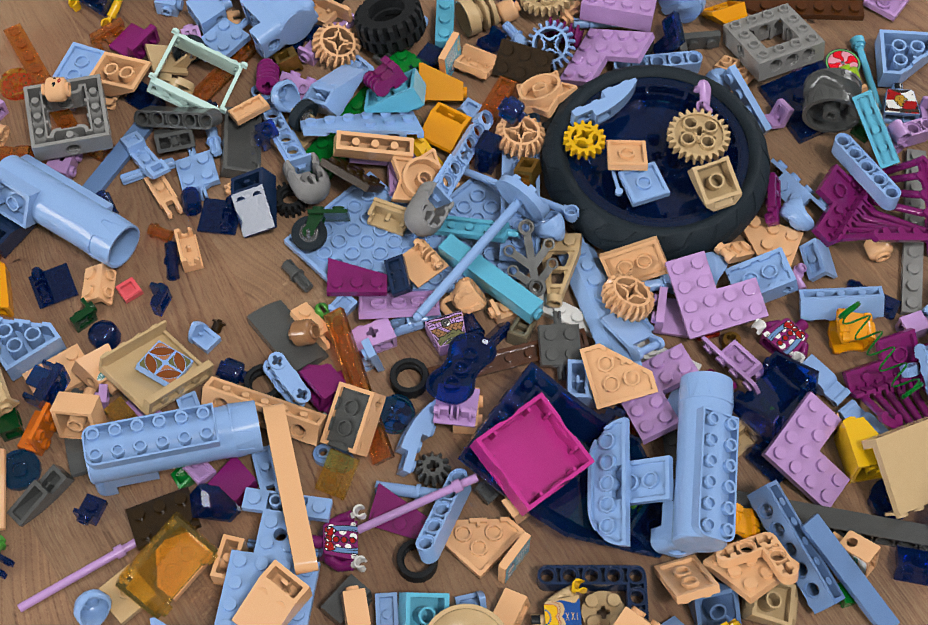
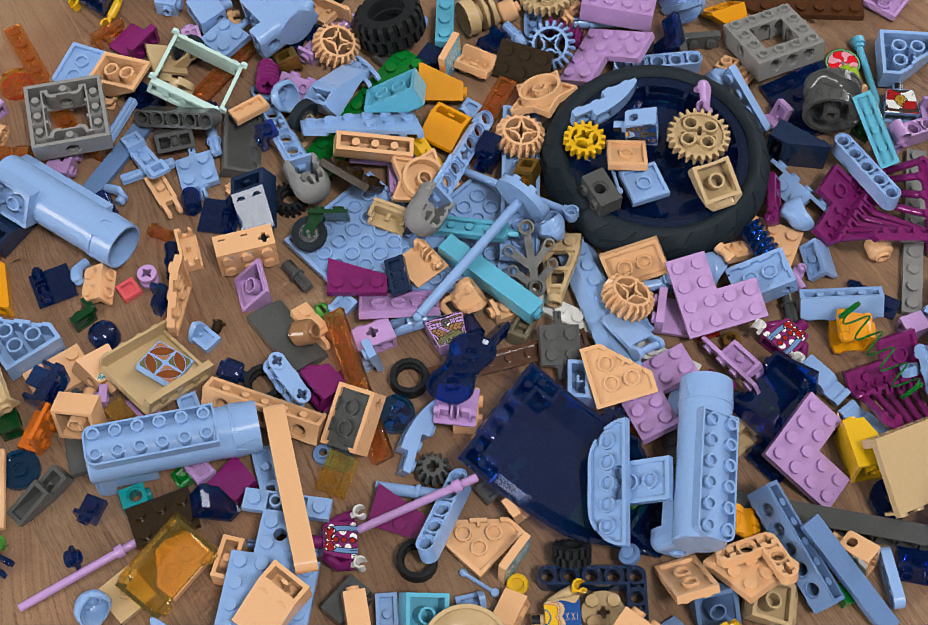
(56, 89): light nougat head -> none
(73, 558): none -> clear blue plate
(77, 271): none -> light blue arm
(118, 192): none -> light blue arm
(122, 117): none -> light blue axle
(129, 493): none -> teal brick
(145, 280): none -> lavender wheel
(178, 294): none -> light nougat plate
(240, 248): none -> light nougat piece
(252, 287): none -> lavender slope
(384, 77): magenta legs -> none
(494, 592): none -> light blue hinge
(511, 110): clear blue head -> none
(517, 583): none -> yellow tile
(530, 22): none -> medium blue plate
(531, 454): dark pink tile -> none
(571, 553): none -> black tyre
(600, 182): none -> dark grey brick
(629, 555): none -> medium blue plate
(639, 125): none -> light blue torso
(758, 238): none -> clear blue piece
(788, 305): none -> dark grey axle
(797, 147): none -> dark blue slope
(891, 579): none -> light blue beam

